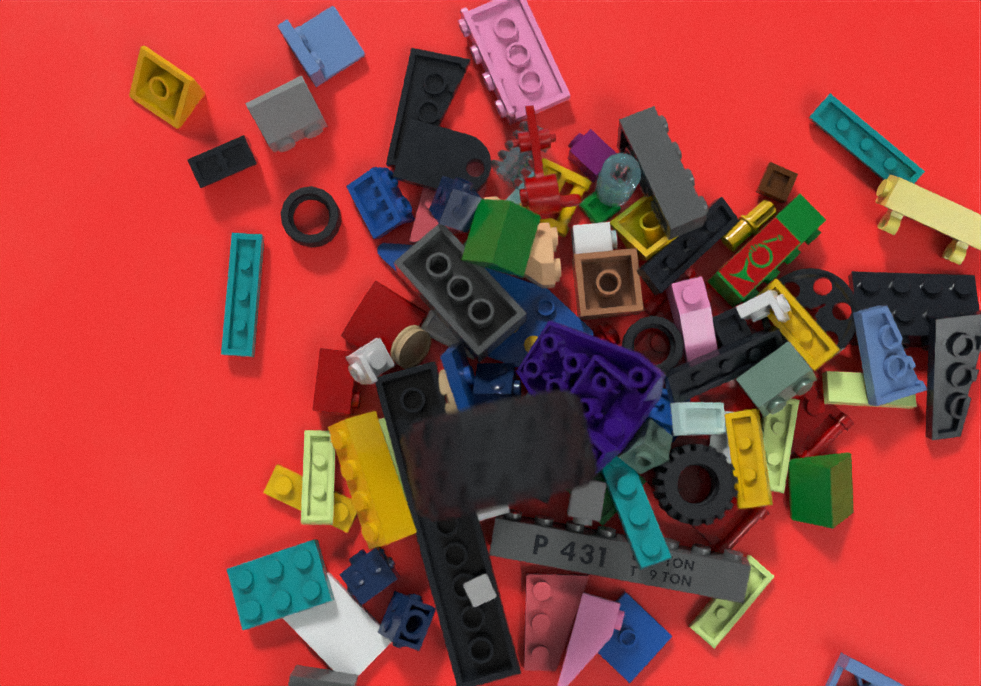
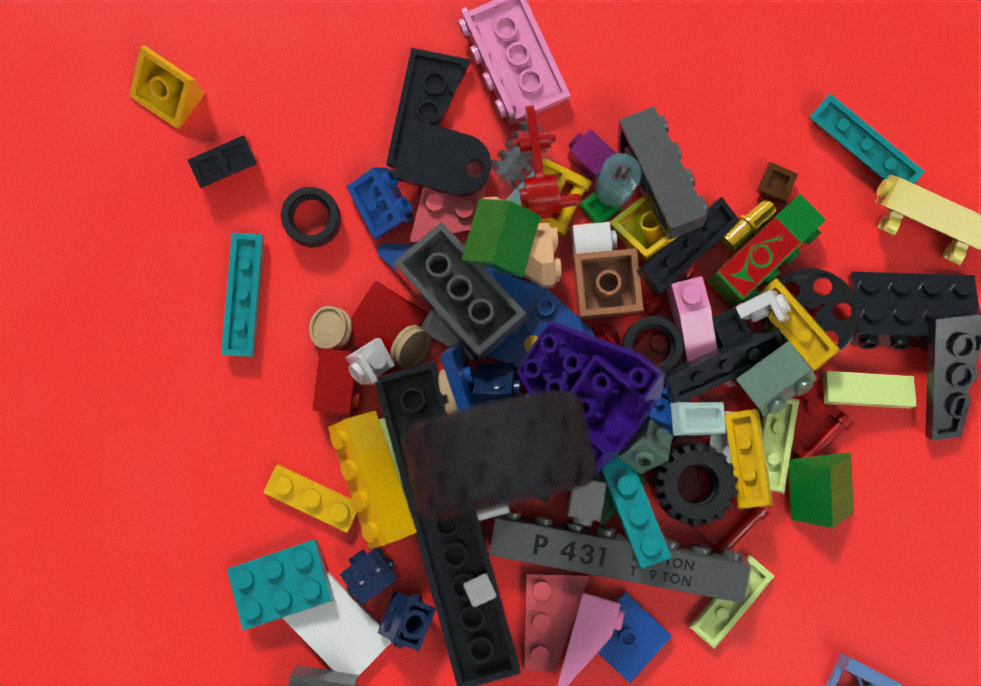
(287, 115): light grey slope -> none
(318, 479): yellowish green tile -> none
(322, 45): medium blue bracket -> none
(330, 327): none -> tan piece
(455, 203): dark blue head -> none
(884, 362): medium blue wing -> none

